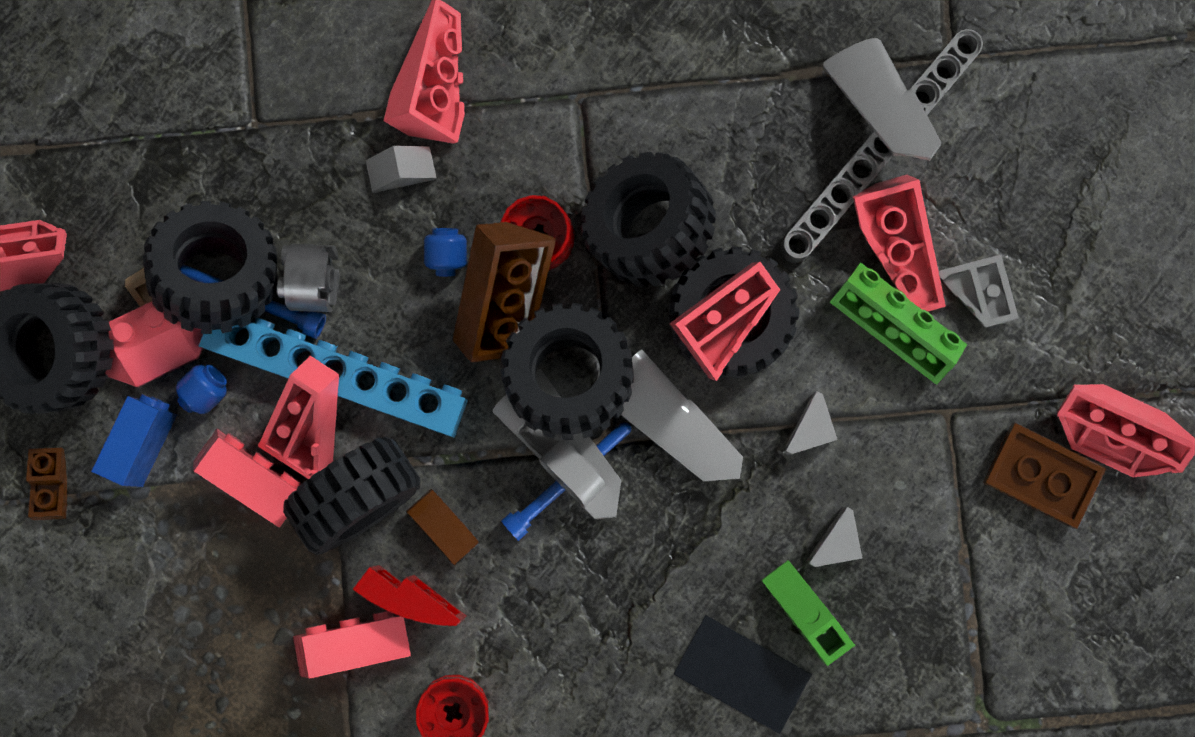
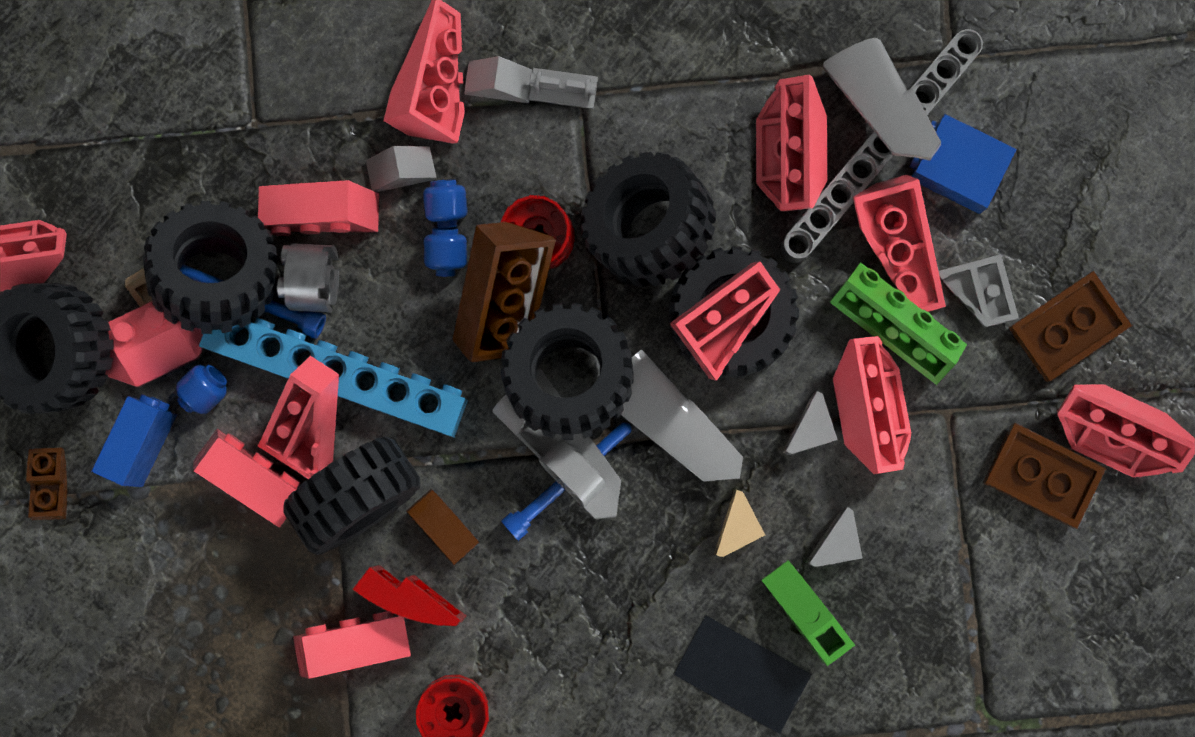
(318, 208): none -> coral wedge
(445, 203): none -> blue head
(498, 79): none -> light grey slope
(563, 88): none -> light grey hinge
(738, 527): none -> tan slope
(792, 145): none -> coral wedge
(872, 405): none -> coral wedge
(965, 165): none -> blue brick
(1070, 326): none -> reddish brown plate

